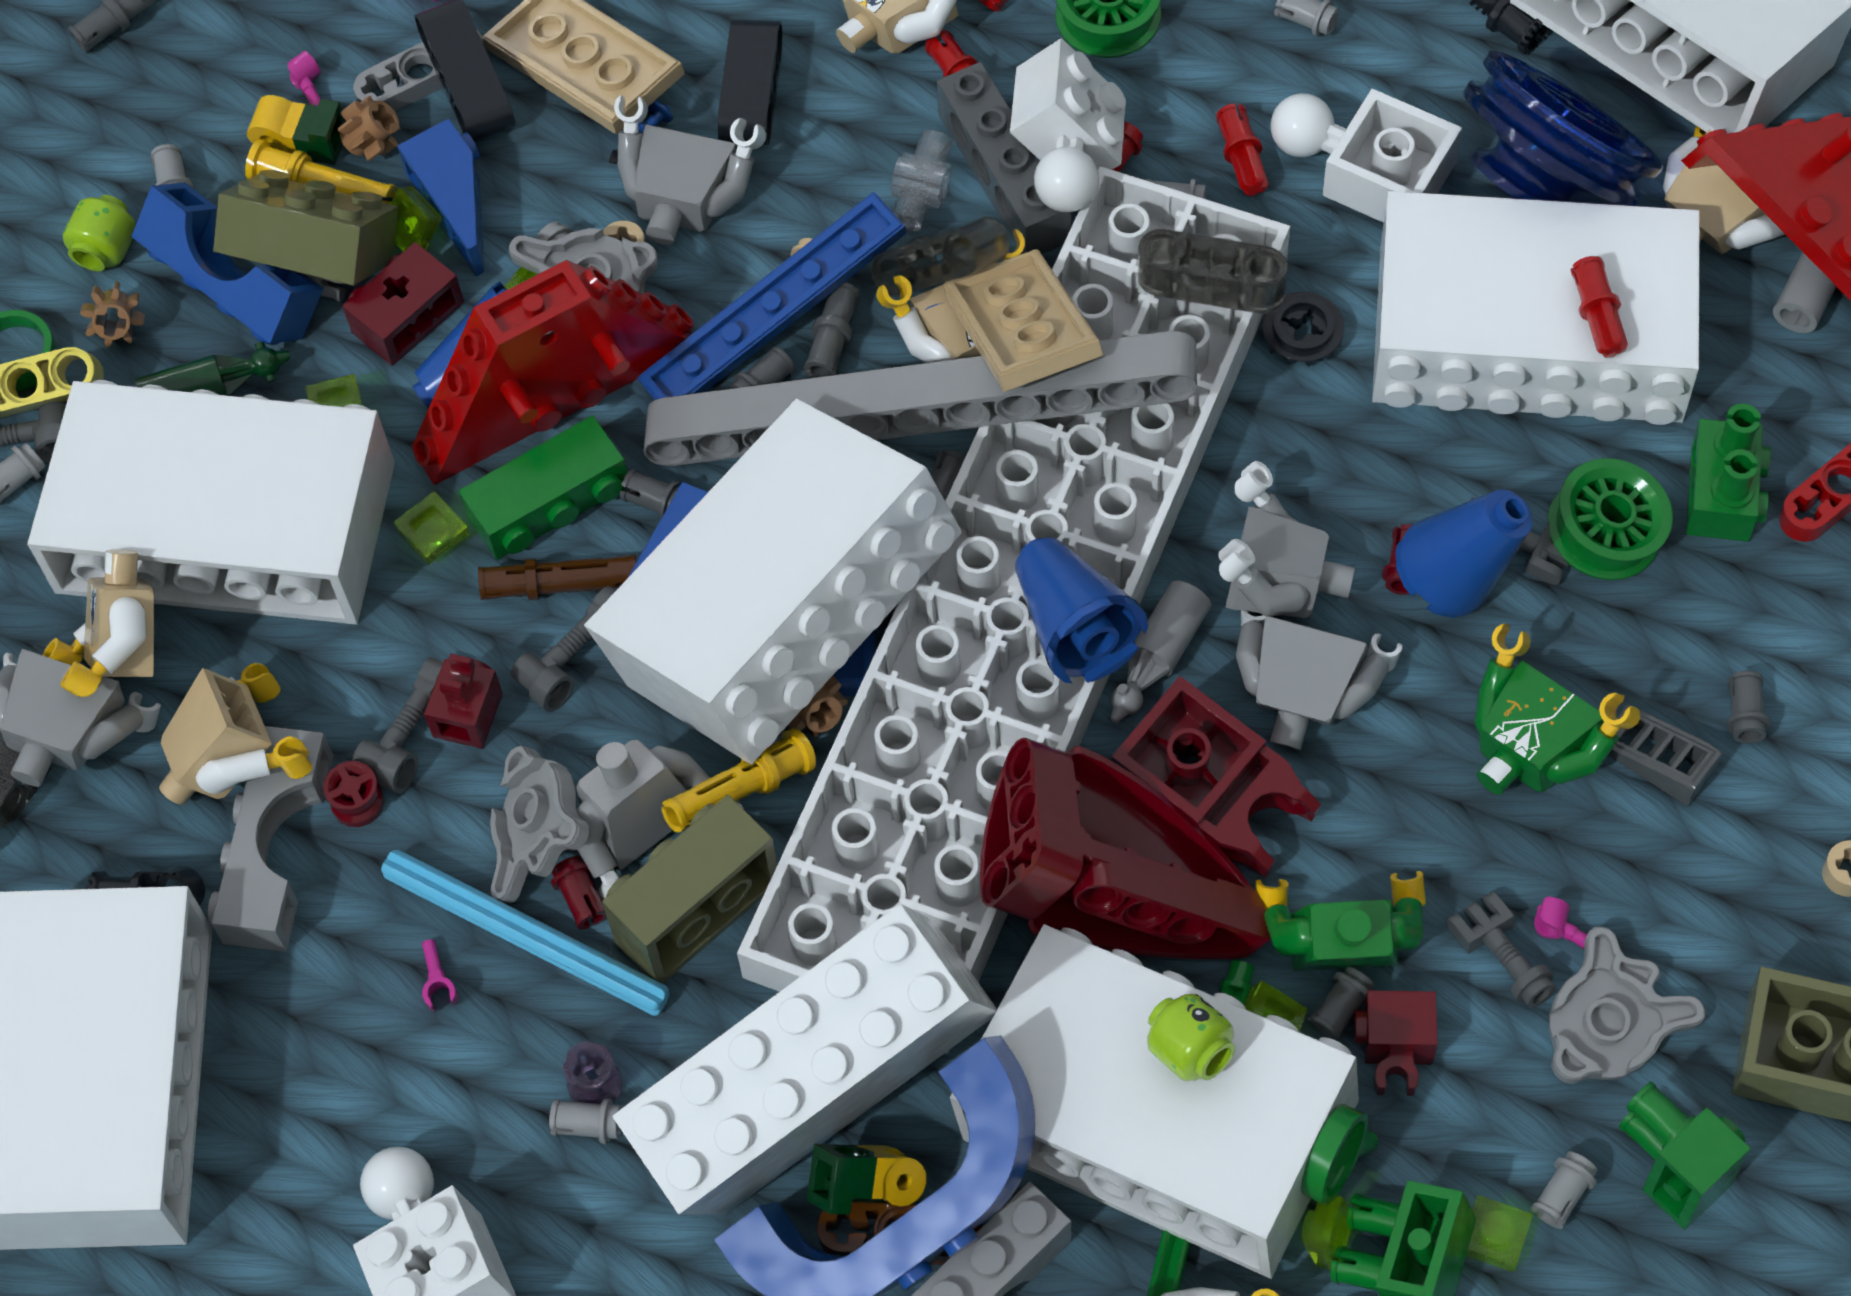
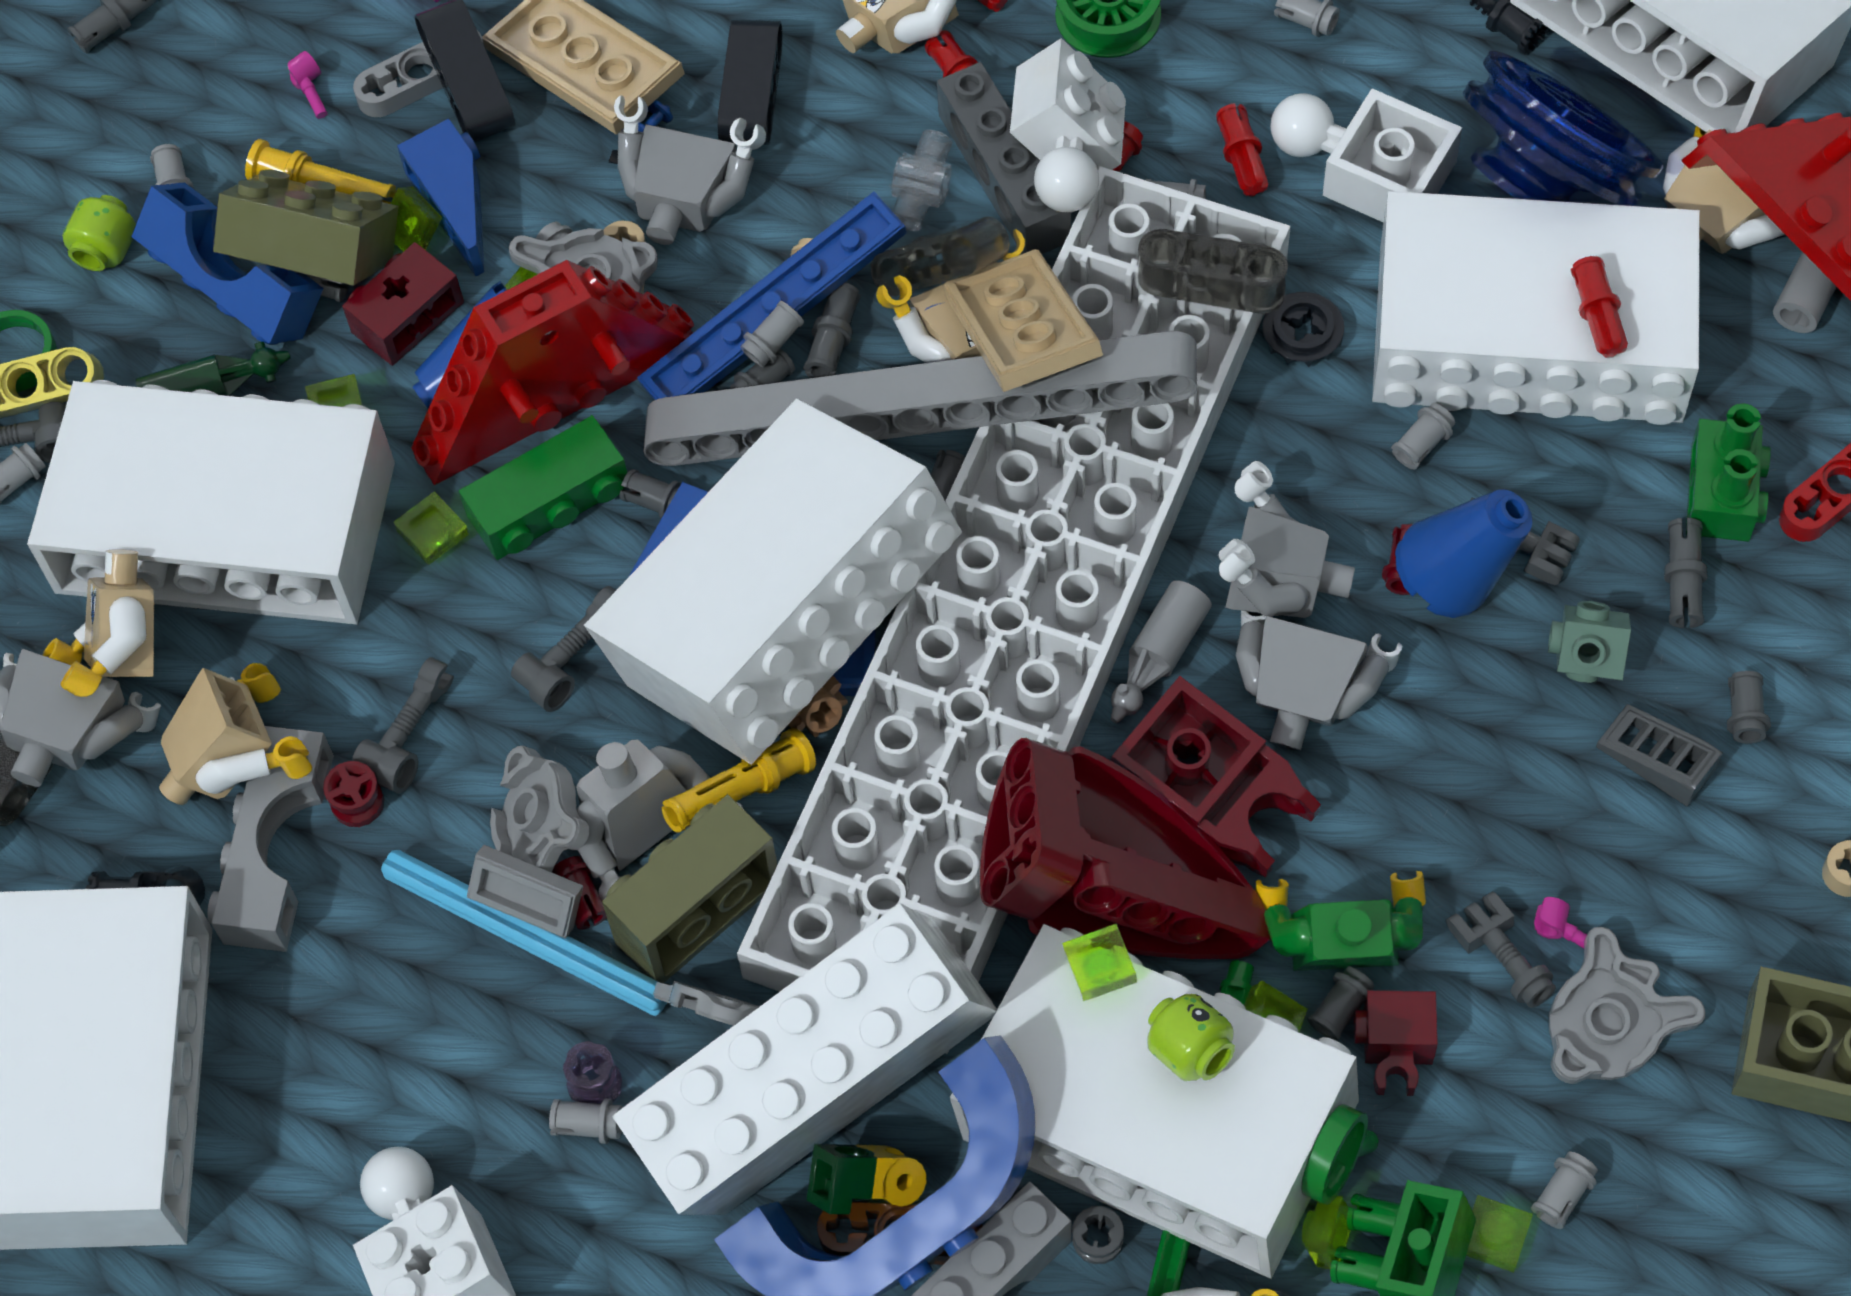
(110, 329): medium nougat gear -> none
(299, 127): leg -> none
(369, 128): medium nougat gear -> none
(436, 976): dark pink hand -> none
(463, 701): dark red brick -> none
(524, 891): none -> light grey tile
(553, 577): reddish brown pin -> none
(704, 1002): none -> light grey tile
(771, 334): none -> light grey pin
(1077, 612): blue cone -> none
(1096, 1254): none -> dark grey bush
(1099, 962): none -> clear neon green plate
(1431, 427): none -> light grey pin
(1538, 727): green torso -> none
(1590, 642): none -> sand green brick
(1626, 496): green wheel -> none
(1685, 572): none -> dark grey pin
(1691, 1154): green brick -> none

